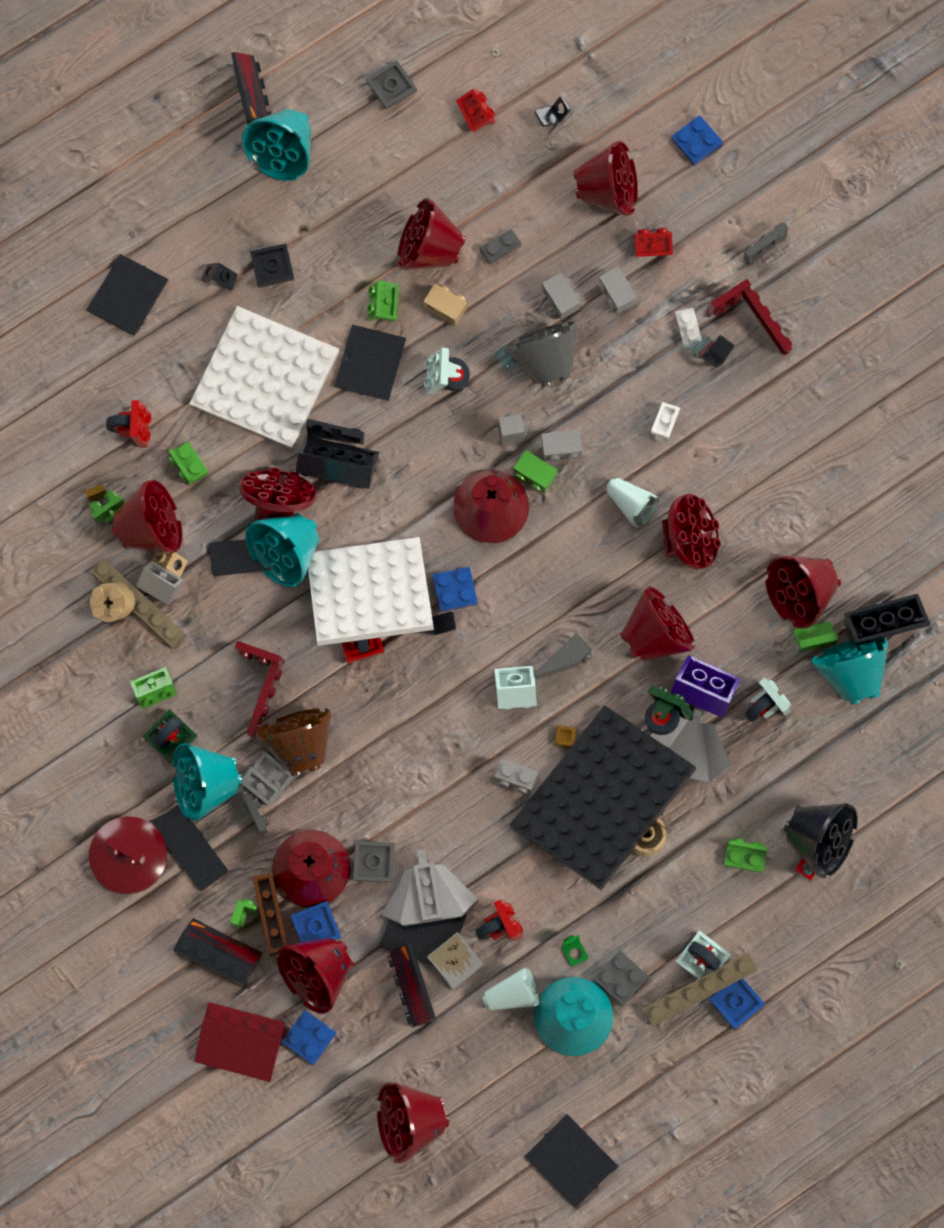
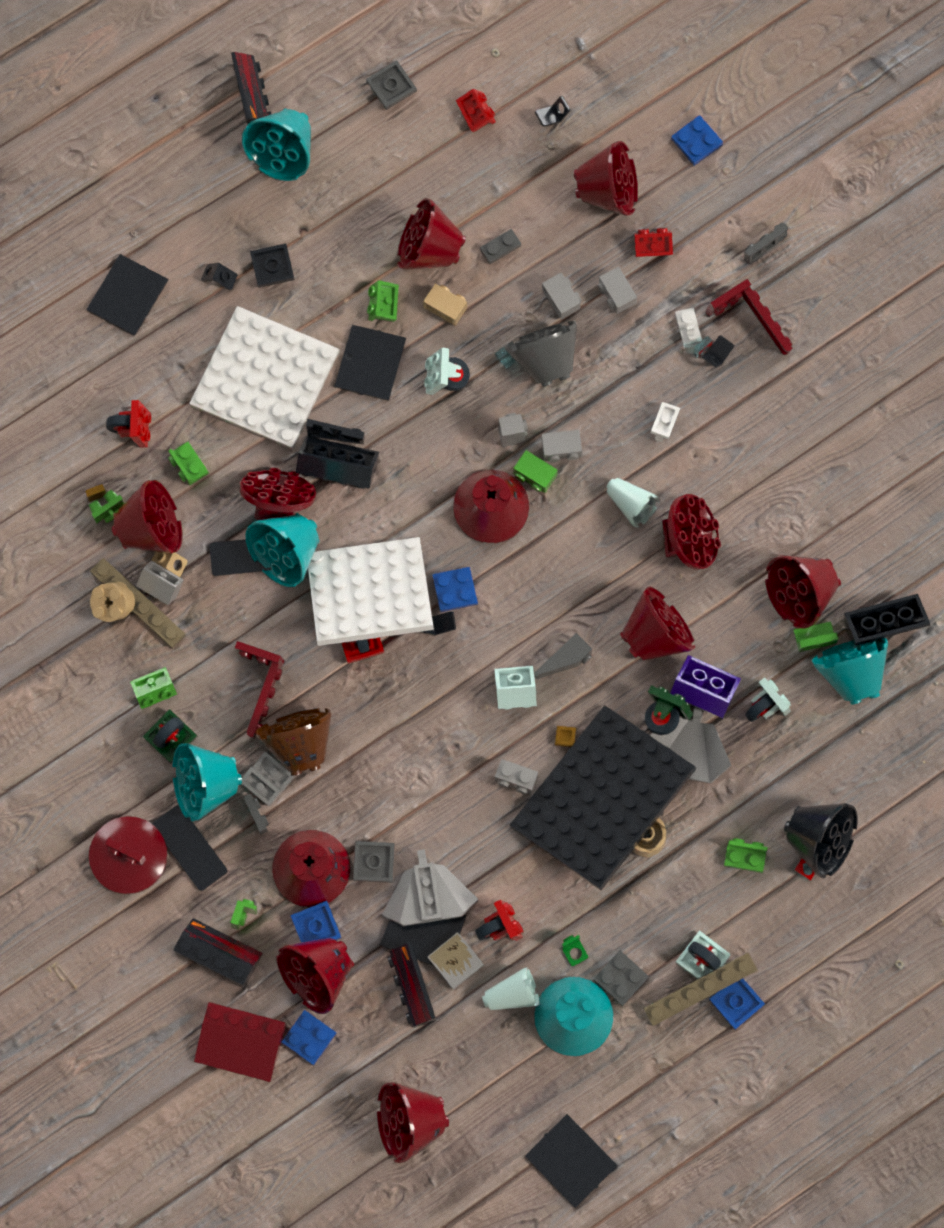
(270, 913): reddish brown brick -> none

